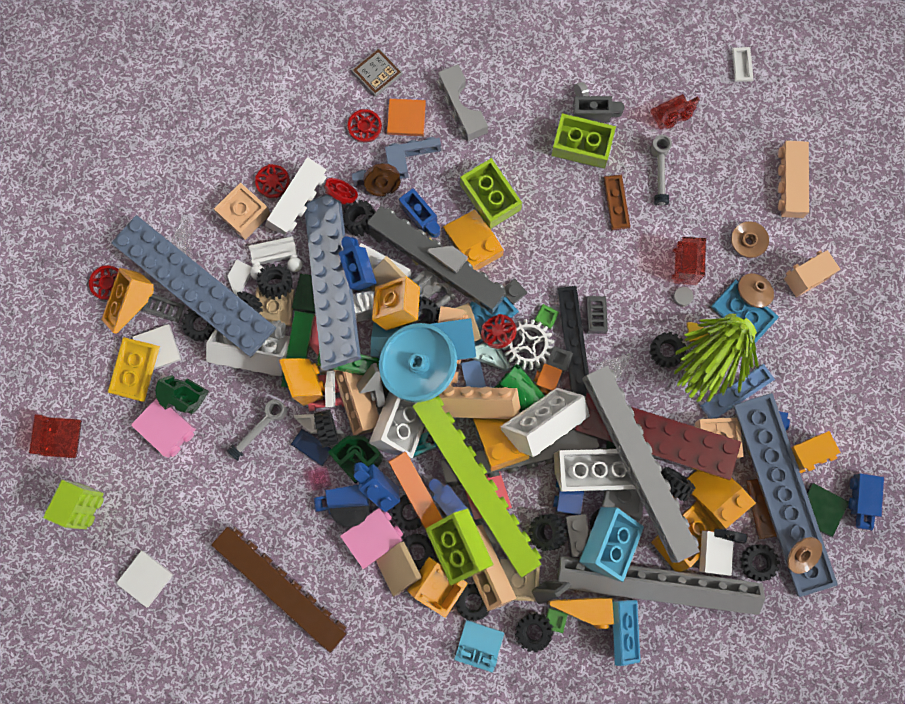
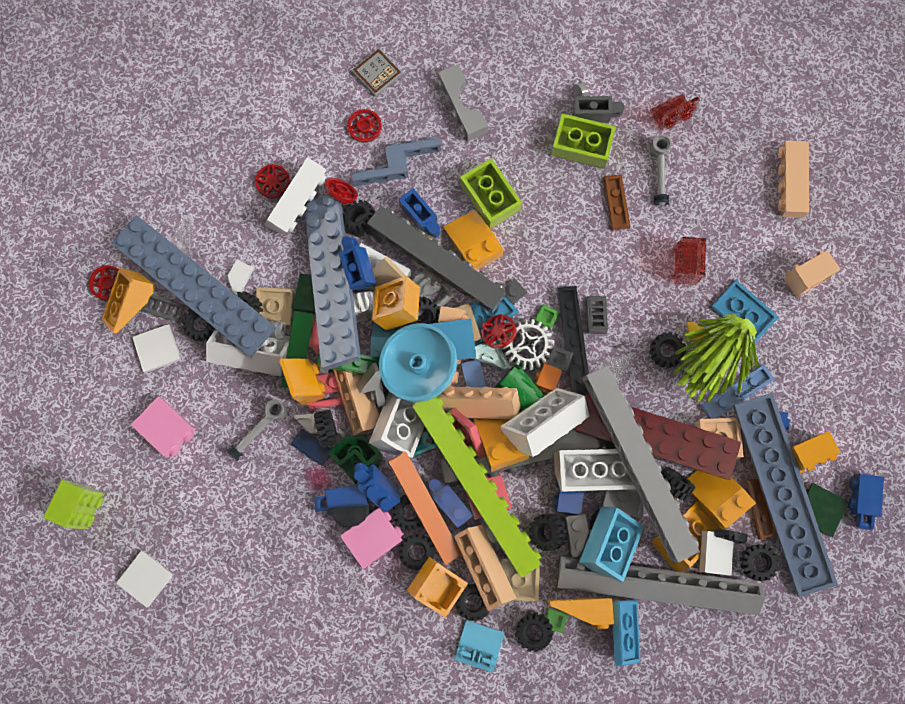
(55, 437): clear red bracket -> none
(133, 369): yellow tile -> none
(183, 395): dark green brick -> none
(242, 211): light nougat container -> none
(274, 251): white gear -> none
(274, 289): black tyre -> none
(280, 589): reddish brown brick -> none
(330, 389): white tile -> none
(381, 179): reddish brown tile -> none
(398, 569): tan tile -> none
(406, 117): orange tile -> none
(449, 256): light grey tile -> none
(459, 546): lime brick -> none
(469, 430): none -> coral tile
(549, 590): dark grey slope -> none
(683, 296): light grey tile -> none
(742, 64): white tile -> none
(755, 233): medium nougat dish -> none
(755, 290): medium nougat dish -> none
(804, 555): medium nougat dish -> none

